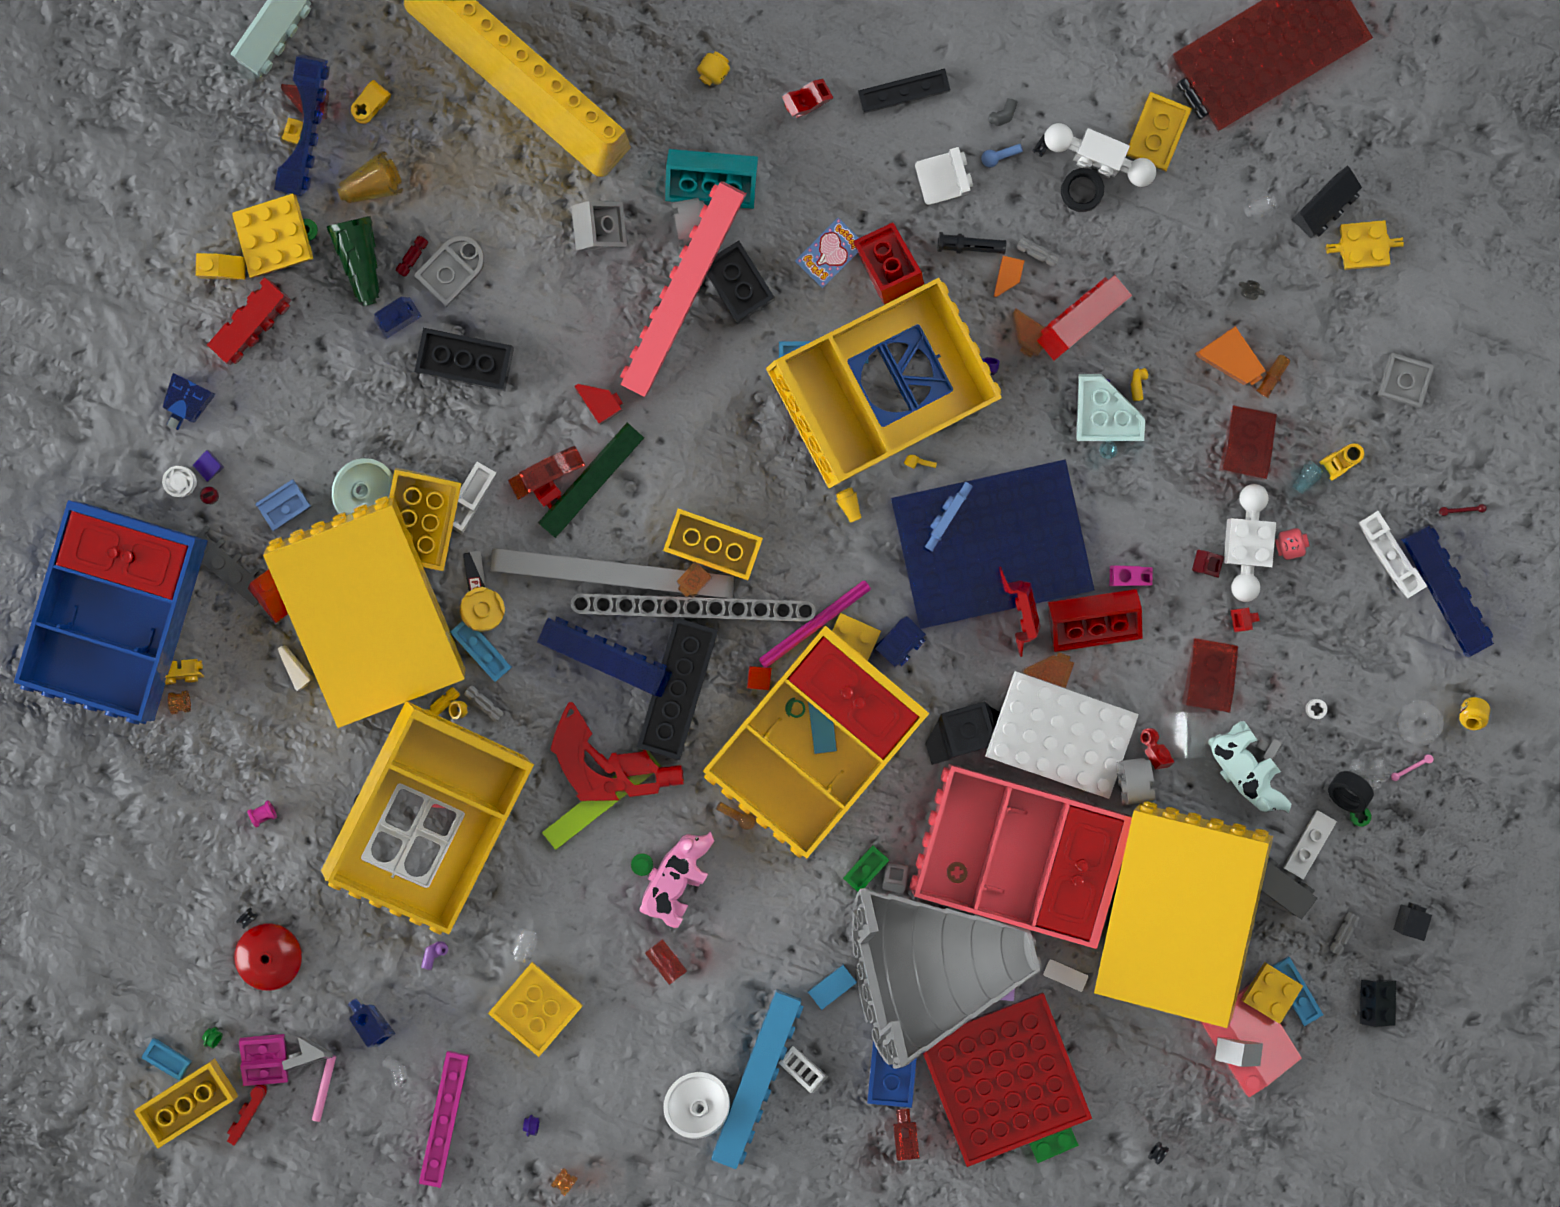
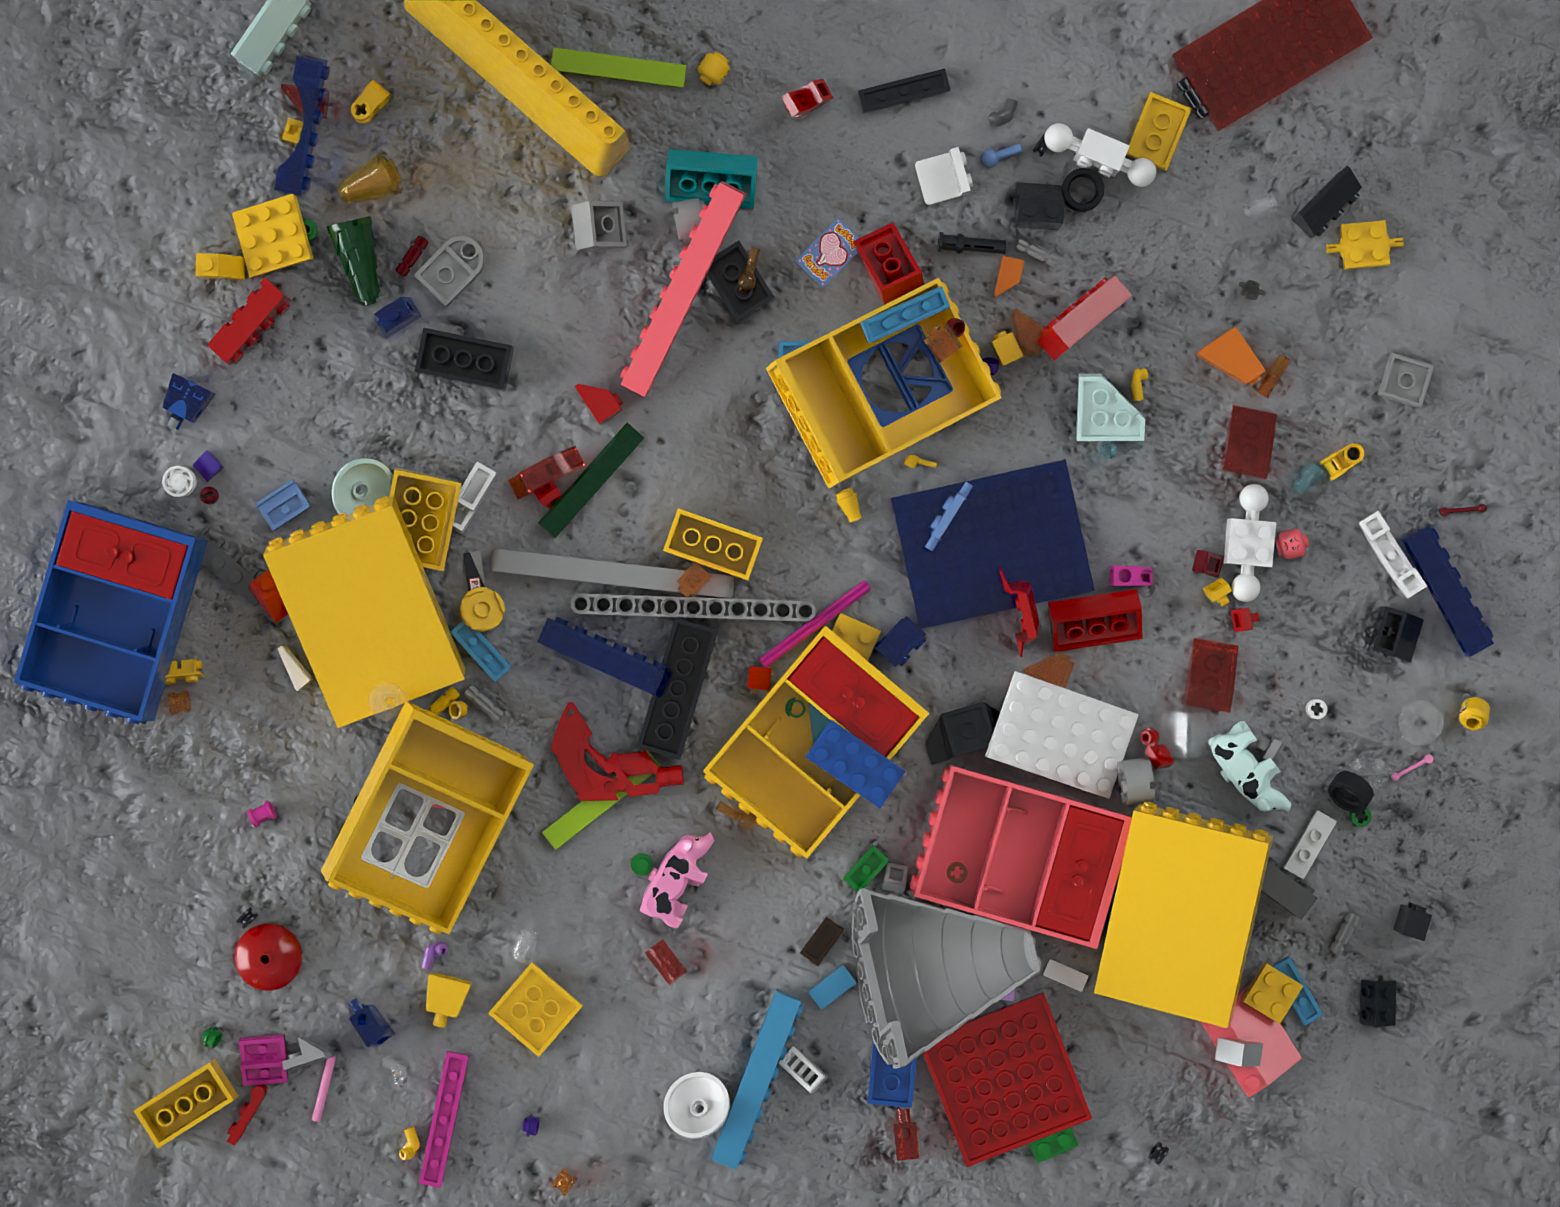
(166, 1059): dark azure tile -> none
(378, 705): none -> clear dish
(412, 1144): none -> yellow arm
(445, 996): none -> yellow torso
(619, 68): none -> lime tile
(747, 280): none -> clear orange bar
(822, 941): none -> dark brown tile
(855, 764): none -> blue plate
(905, 314): none -> dark azure tile
(942, 342): none -> clear orange brick
(956, 326): none -> dark red hinge
(1006, 348): none -> yellow brick
(1038, 206): none -> black slope
(1217, 591): none -> yellow tile
(1395, 633): none -> black slope

